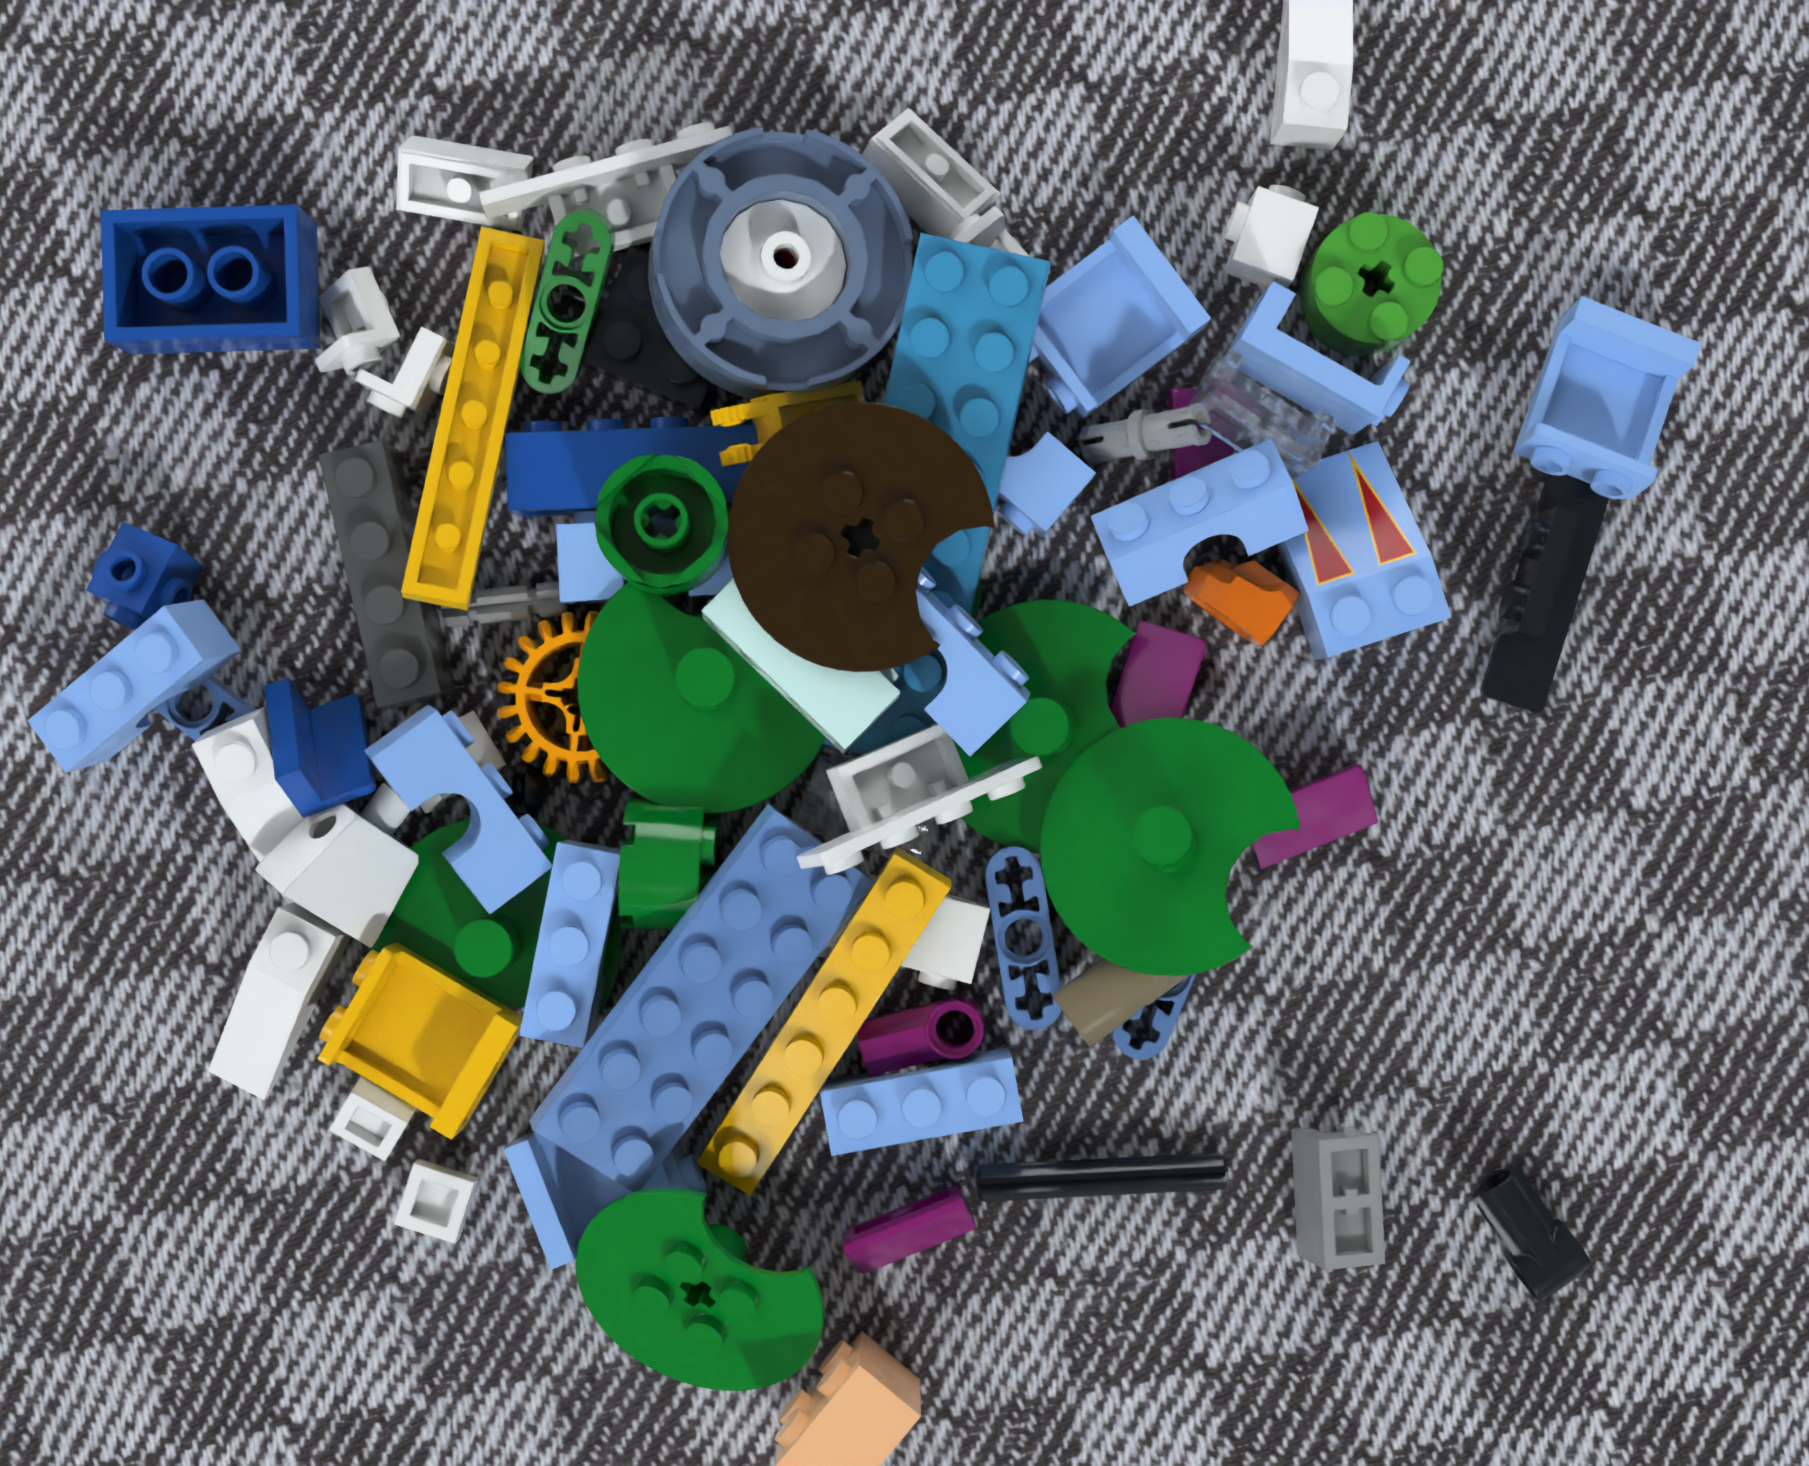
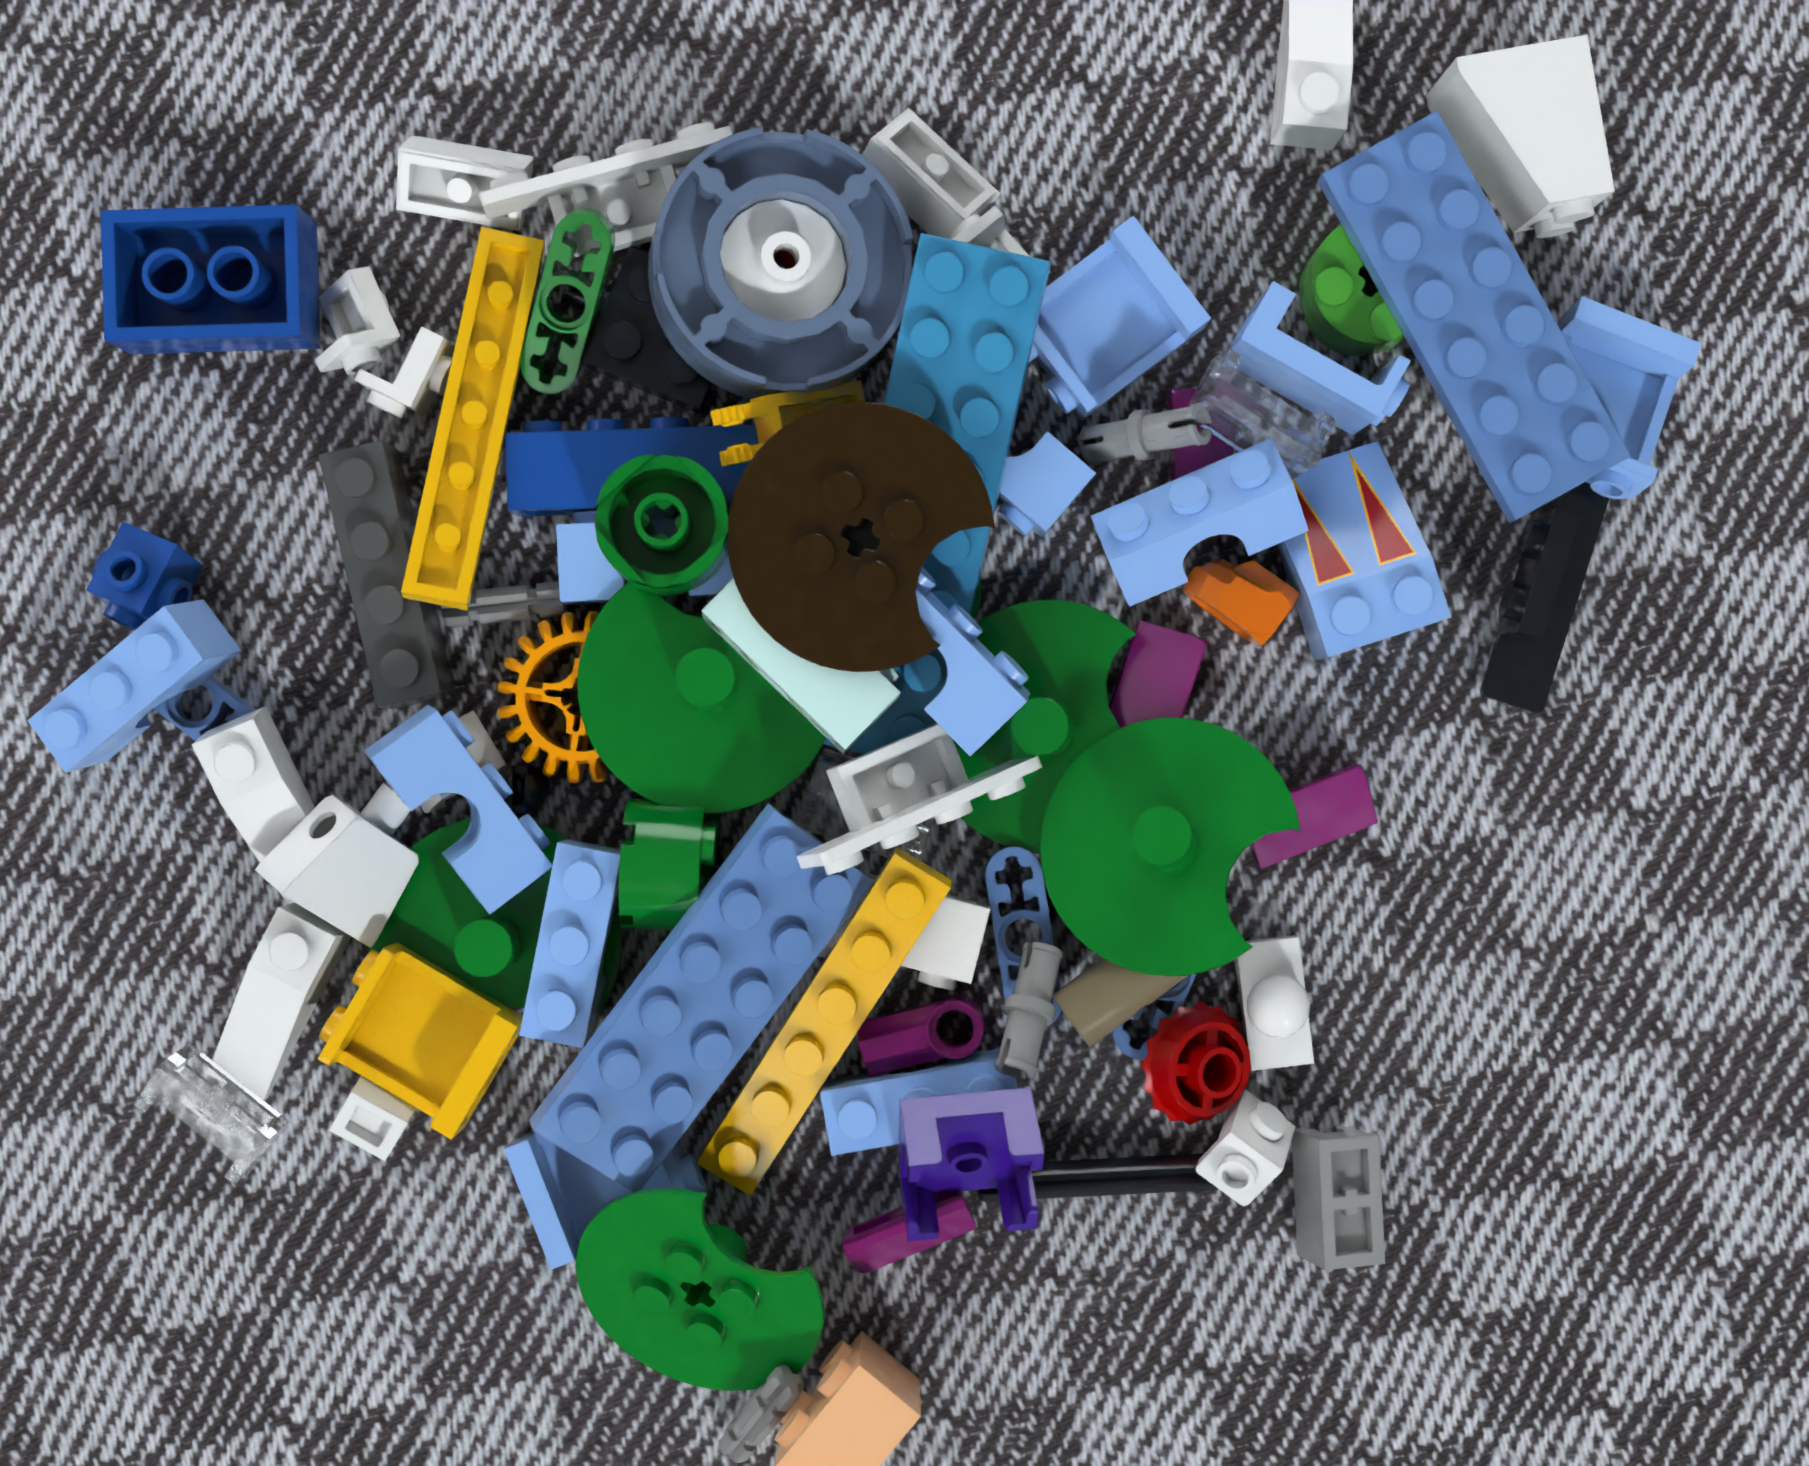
(214, 1108): none -> clear hinge
(318, 749): blue panel -> none
(436, 1201): white plate -> none
(761, 1414): none -> light grey axle
(969, 1146): none -> dark purple panel
(1029, 1010): none -> light grey pin
(1196, 1064): none -> red piece
(1248, 1150): none -> white bracket
(1269, 235): white brick -> none
(1274, 1003): none -> white tile
(1473, 317): none -> medium blue plate
(1530, 131): none -> white slope
(1537, 1245): black piece -> none

